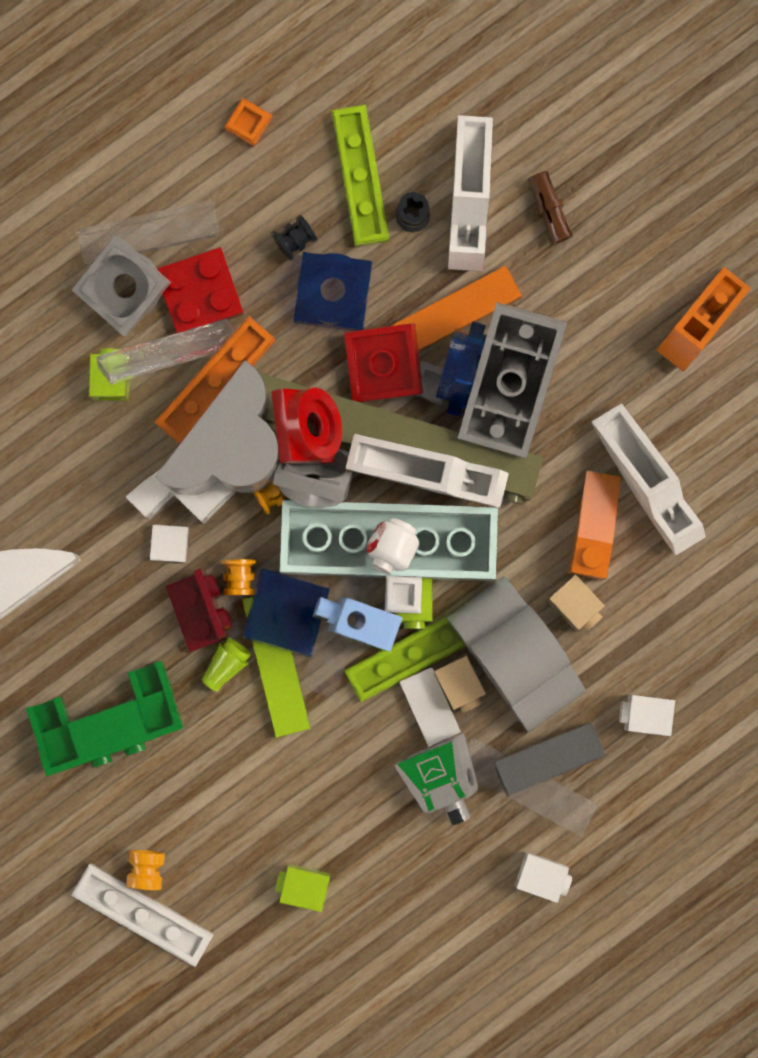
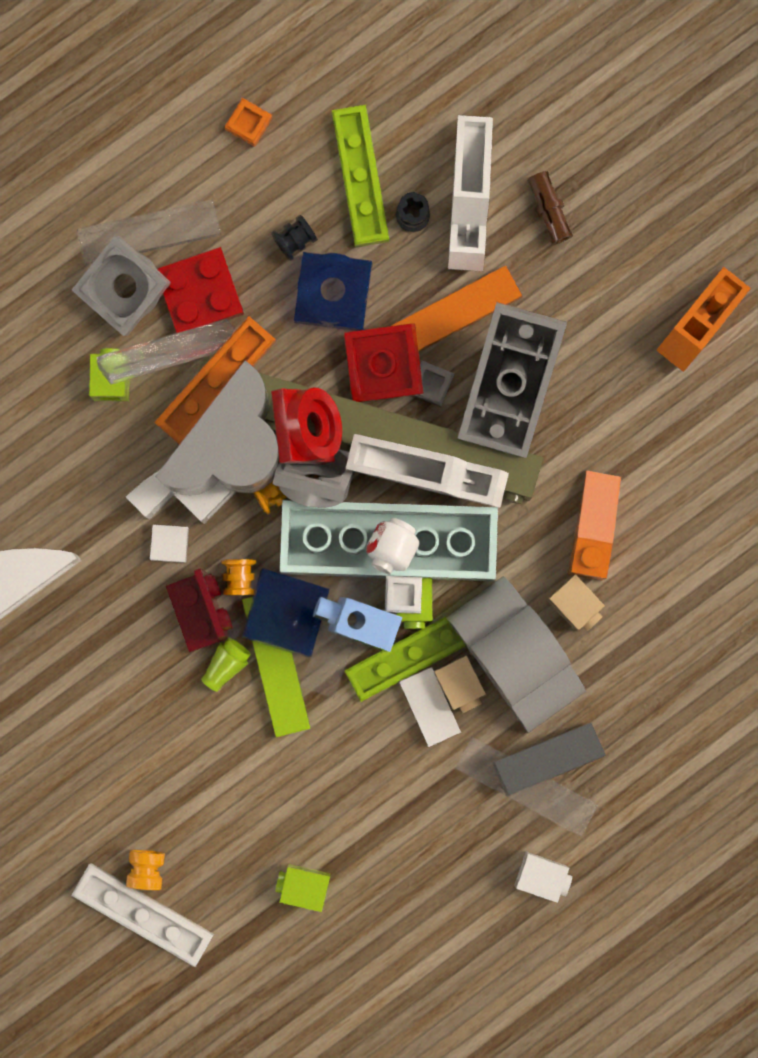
(120, 728): green bracket -> none
(441, 777): torso -> none
(461, 367): clear blue piece -> none
(647, 715): white brick -> none
(649, 479): white slope -> none

